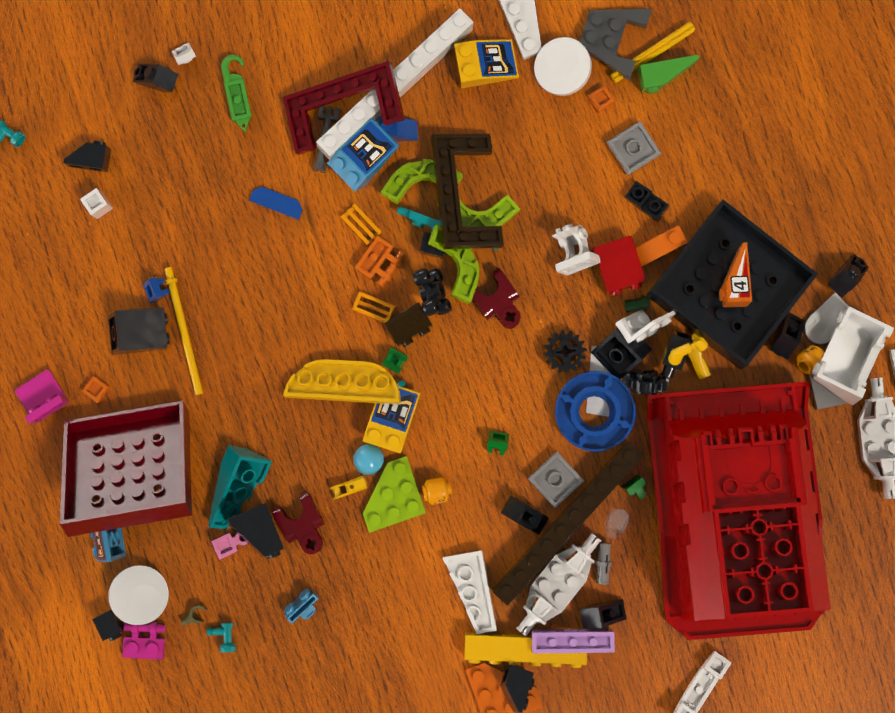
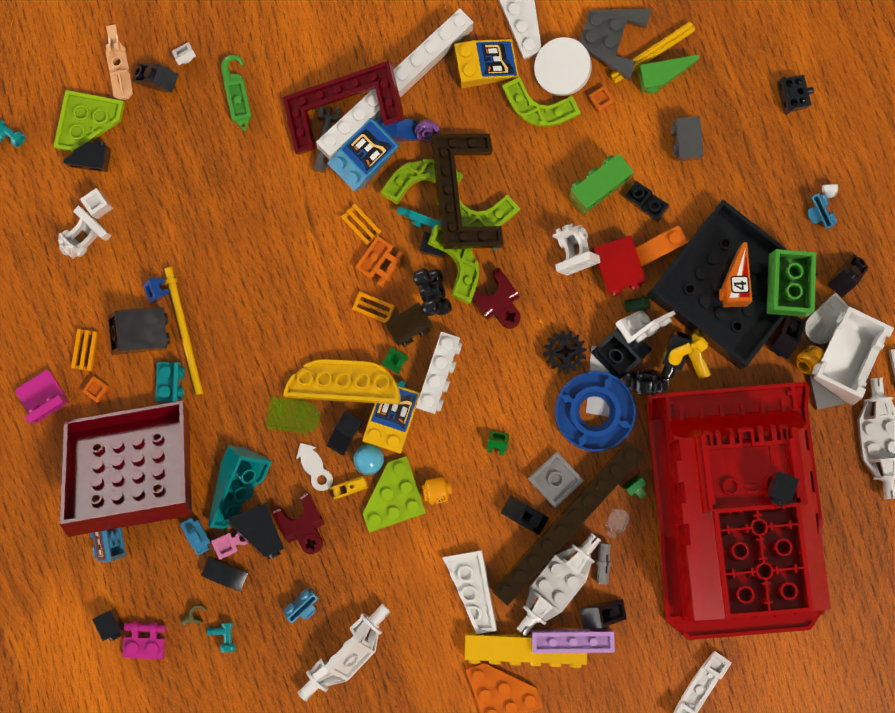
(70, 246): none -> white tile
(80, 332): none -> light orange tile
(85, 119): none -> lime plate
(119, 74): none -> light nougat piece
(138, 595): white piece -> none
(168, 382): none -> teal bracket
(196, 535): none -> dark azure piece
(224, 574): none -> black slope
(277, 202): blue piece -> none
(292, 415): none -> clear neon green window
(313, 465): none -> white brick
(344, 433): none -> black slope
(349, 657): none -> white plate
(425, 129): none -> medium lavender plate
(438, 372): none -> white brick
(515, 685): black slope -> none
(535, 113): none -> lime plate
(600, 183): none -> bright green brick
(633, 148): light grey plate -> none
(687, 138): none -> dark grey brick
(782, 489): none -> black brick
(791, 283): none -> bright green brick
(796, 93): none -> black piece
(821, 211): none -> dark azure piece
(830, 190): none -> white hinge

